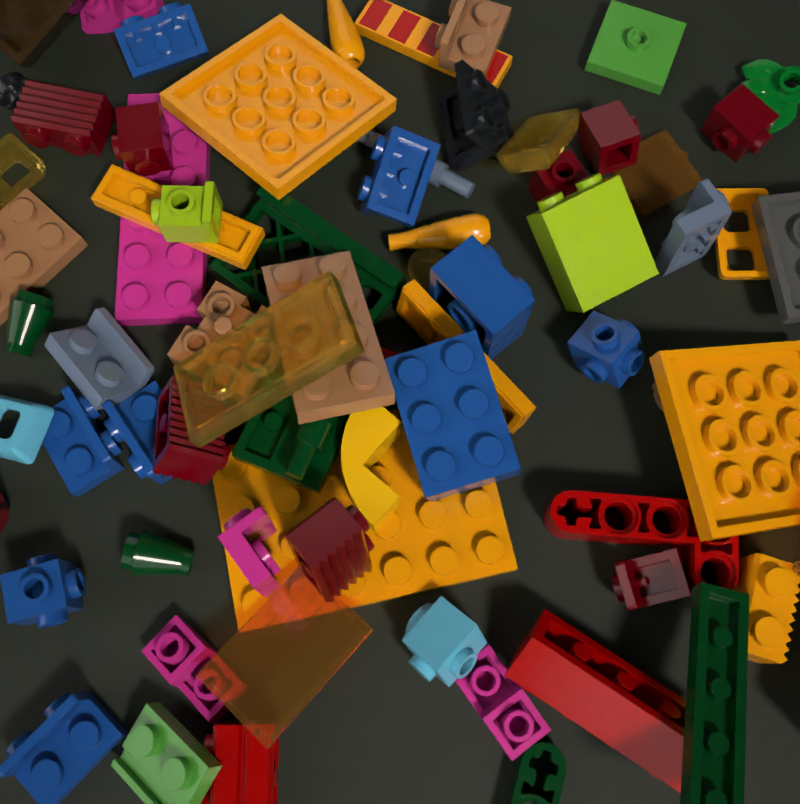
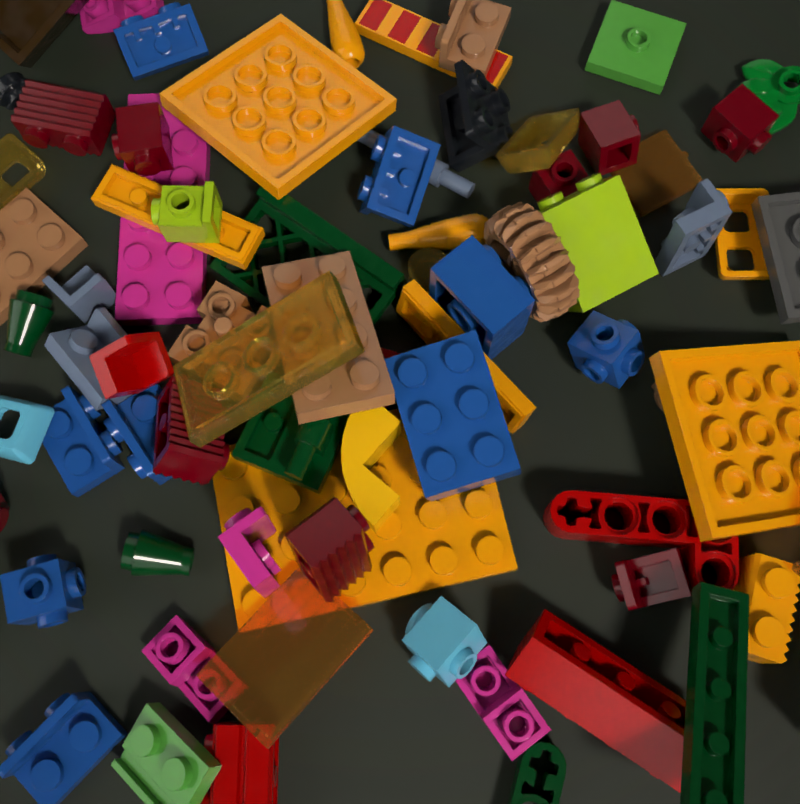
(83, 293): none -> sand blue panel
(131, 364): none -> red panel
(536, 255): none -> medium nougat gear

